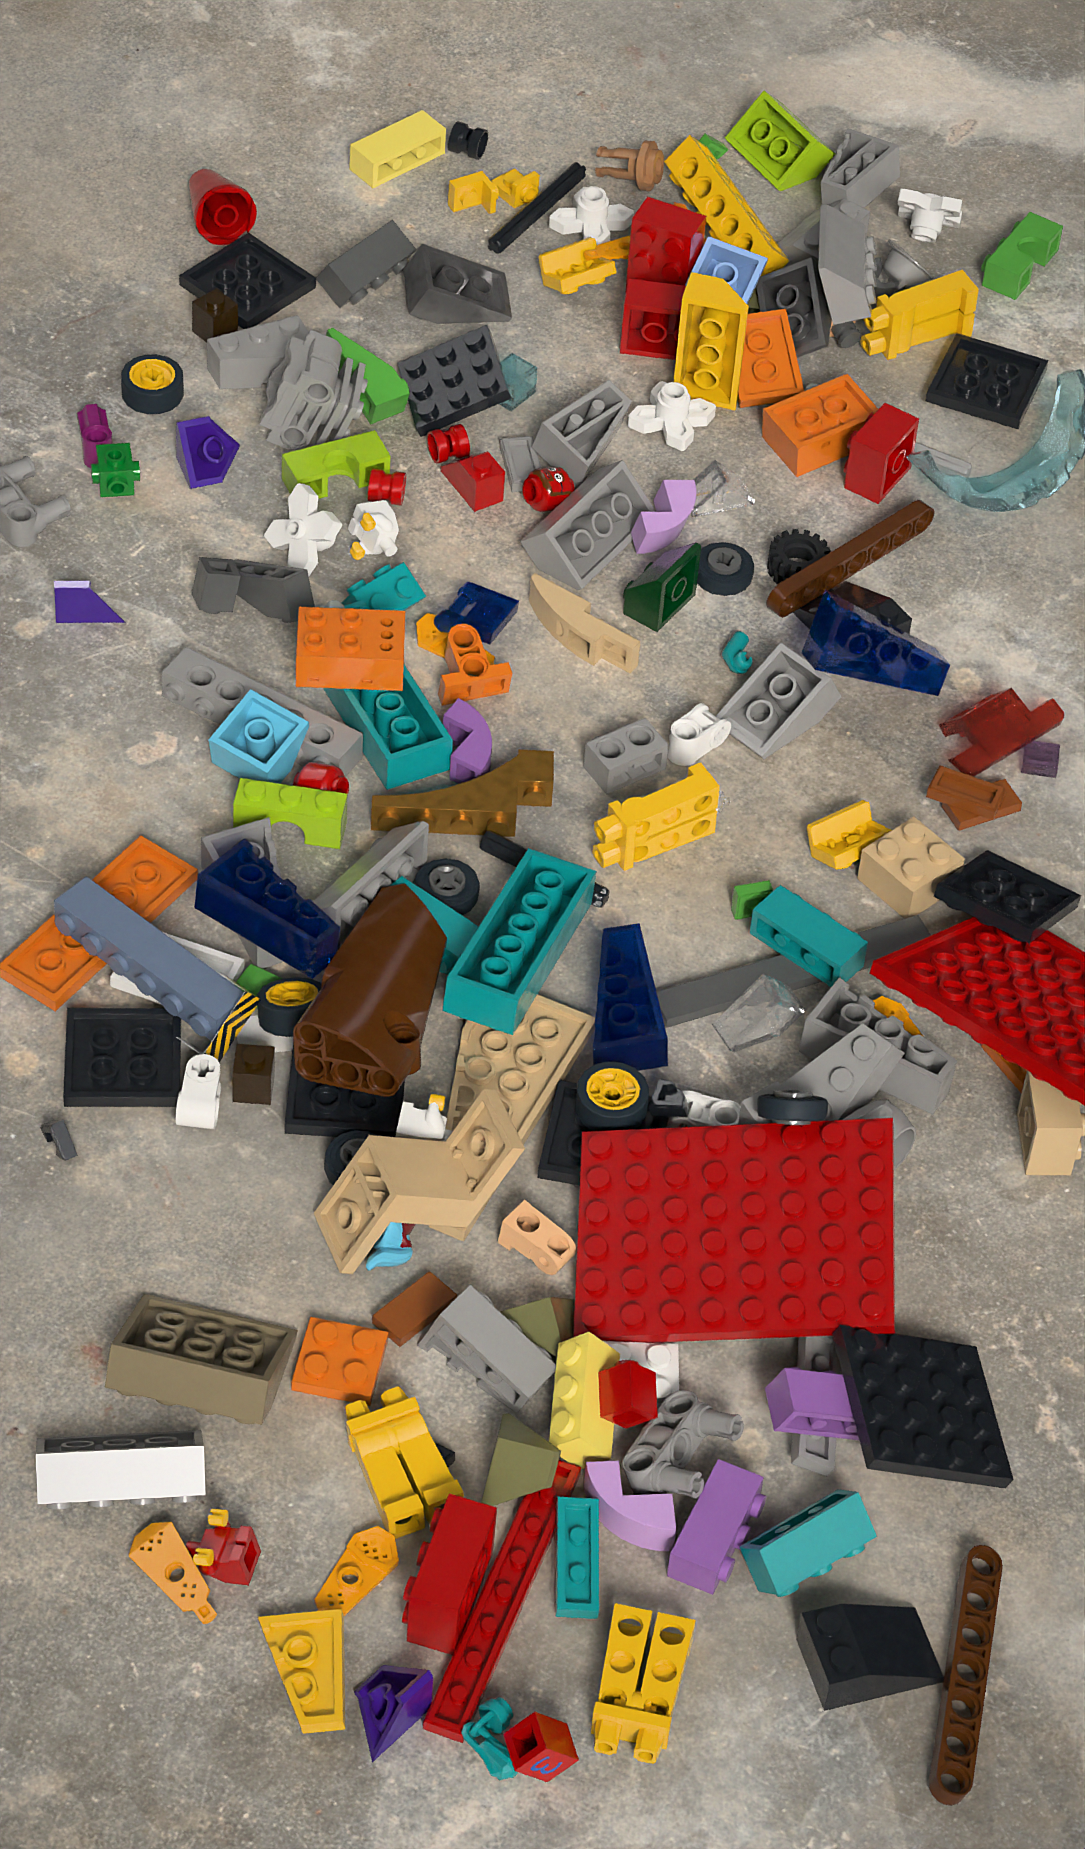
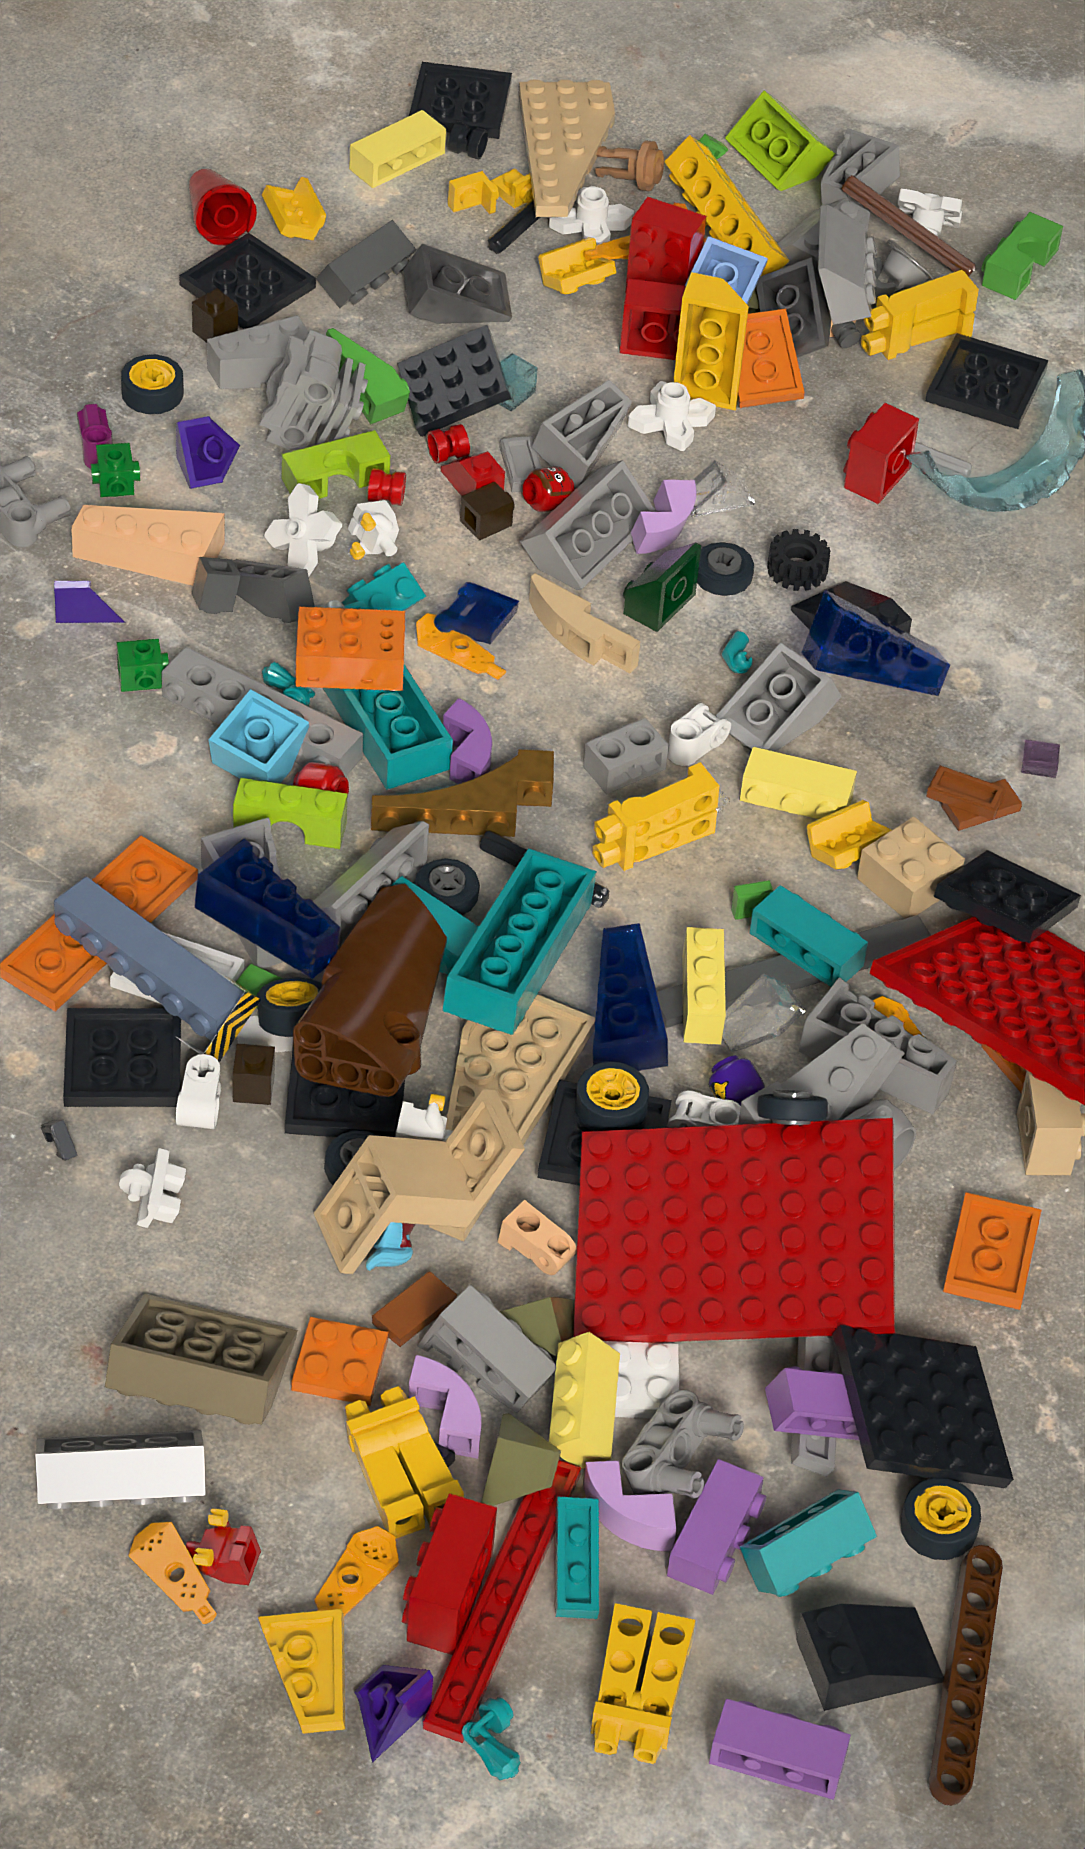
(140, 664): none -> green brick
(148, 540): none -> light nougat wedge
(150, 1187): none -> white hips
(279, 677): none -> teal piece
(295, 211): none -> yellow bracket
(443, 1389): none -> lavender brick
(462, 95): none -> black plate
(467, 660): orange tile -> none
(487, 510): none -> dark brown brick
(540, 1747): red brick -> none
(562, 135): none -> tan wing
(627, 1394): red brick -> none
(668, 1100): black tile -> none
(703, 985): none -> light yellow brick
(735, 1079): none -> dark purple head
(779, 1748): none -> medium lavender brick
(796, 784): none -> light yellow brick
(816, 423): orange piece -> none
(850, 558): reddish brown beam -> none
(907, 226): none -> reddish brown axle
(938, 1537): none -> wheel
(992, 1251): none -> orange plate
(998, 729): clear red plate -> none

